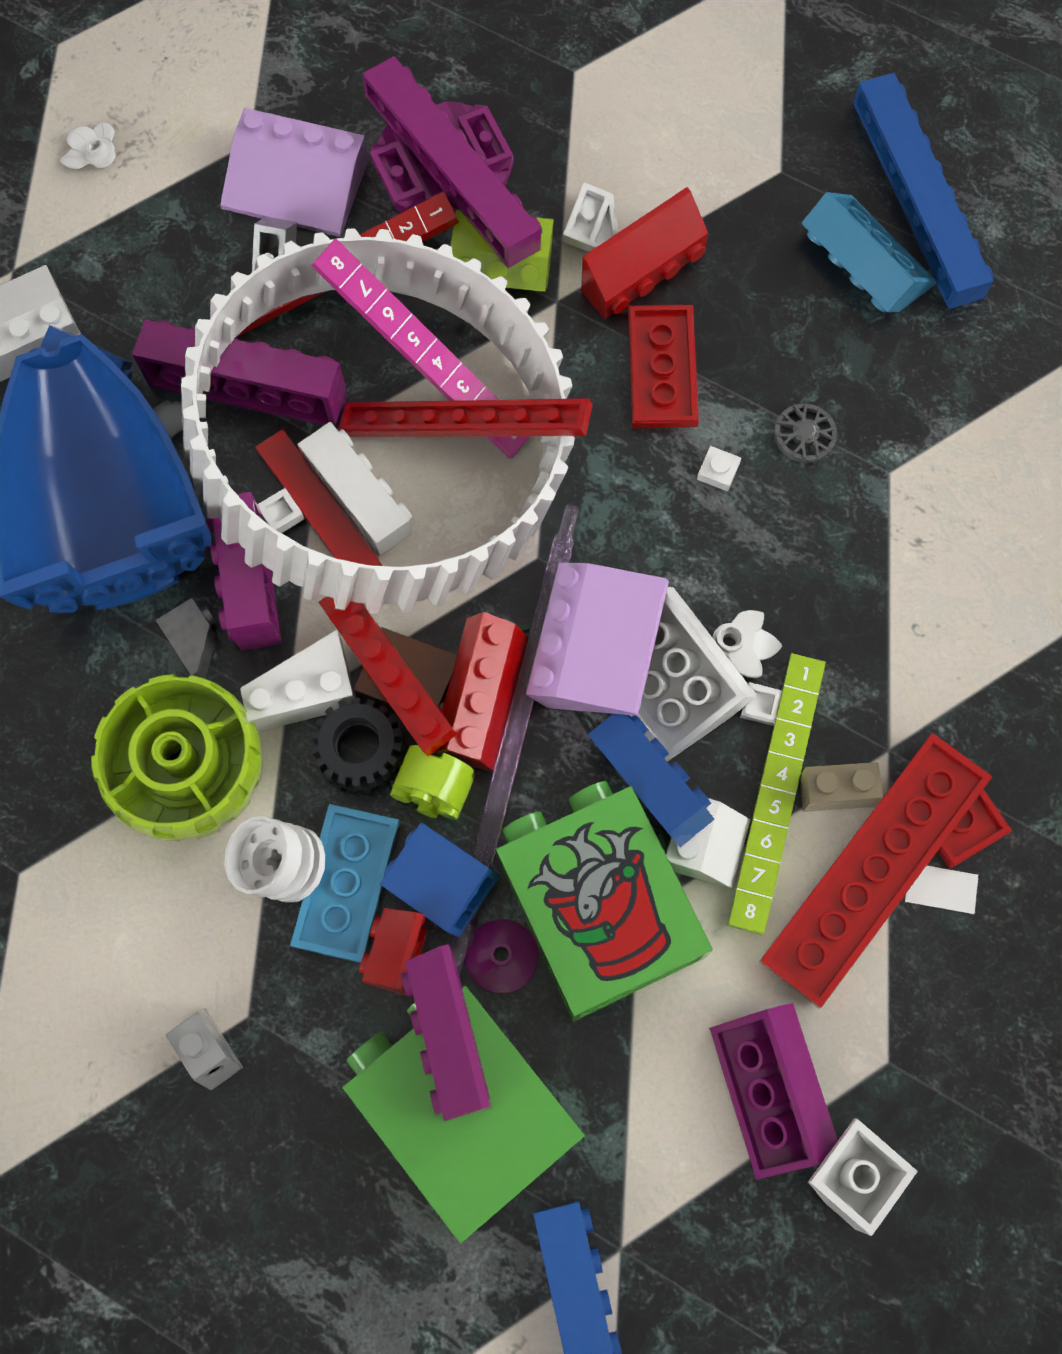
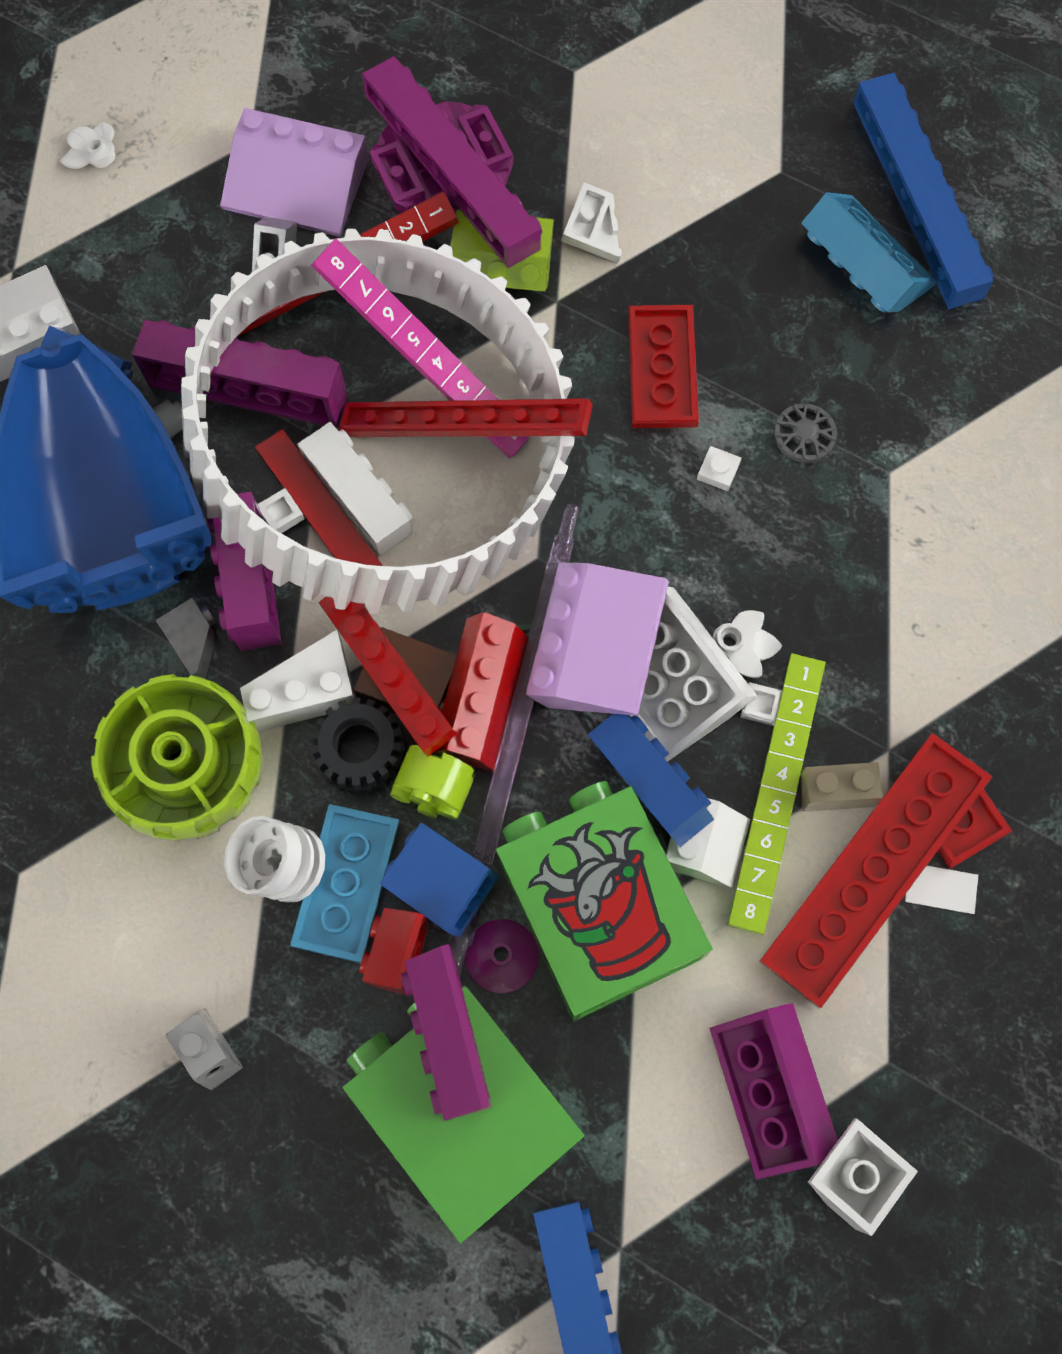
(644, 254): red slope -> none

